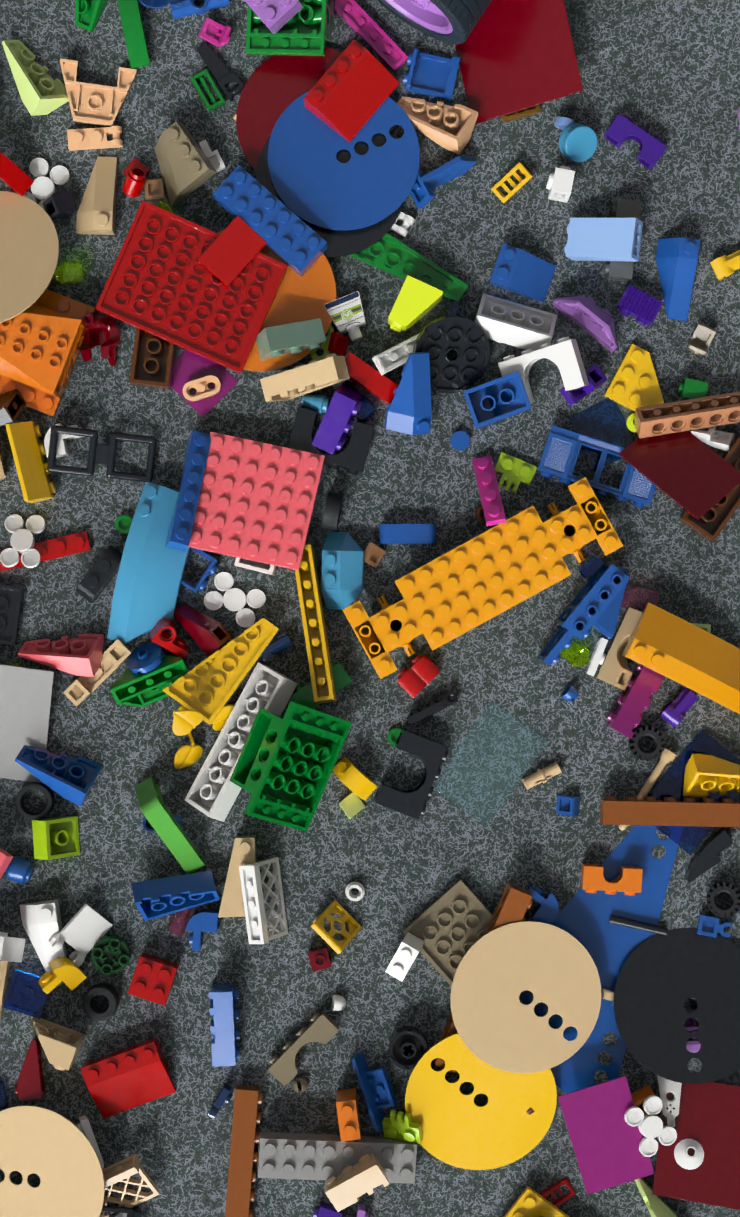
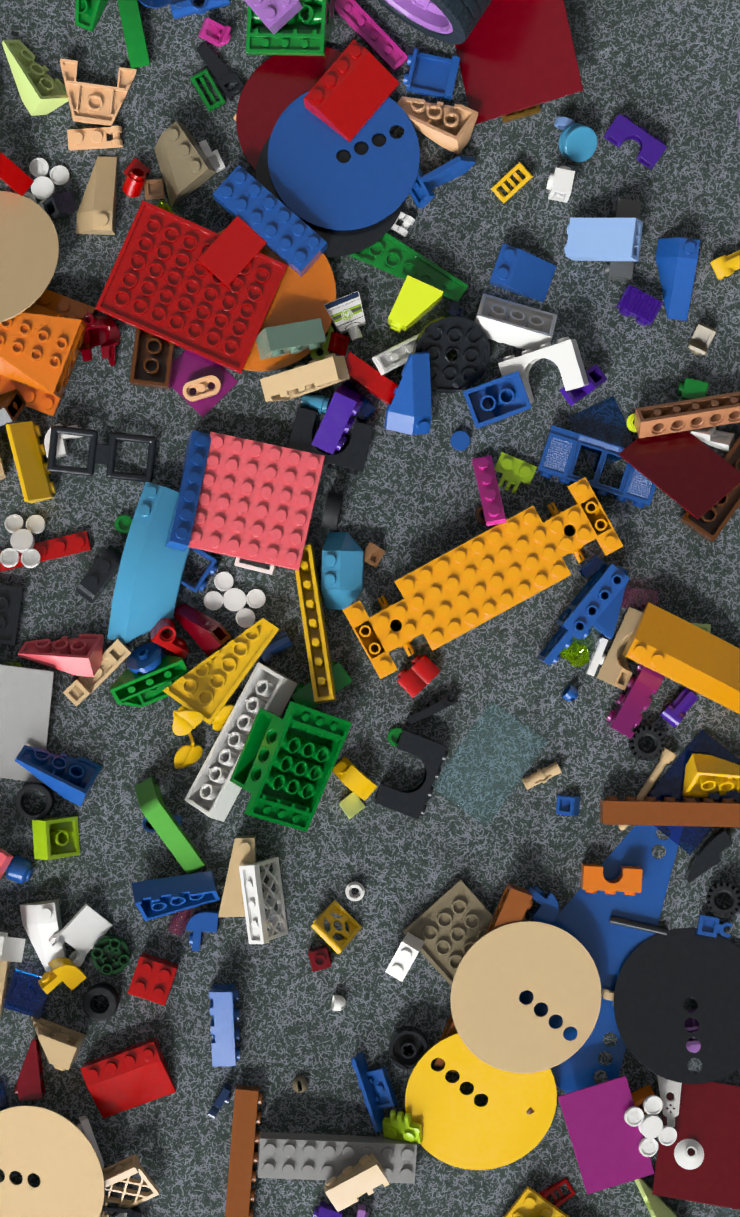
(70, 273): clear neon green brick -> none
(319, 1030): dark tan arch -> none
(348, 1114): orange brick -> none
(407, 533): blue beam -> none
(590, 318): medium lavender wedge -> none
(635, 381): yellow plate -> none

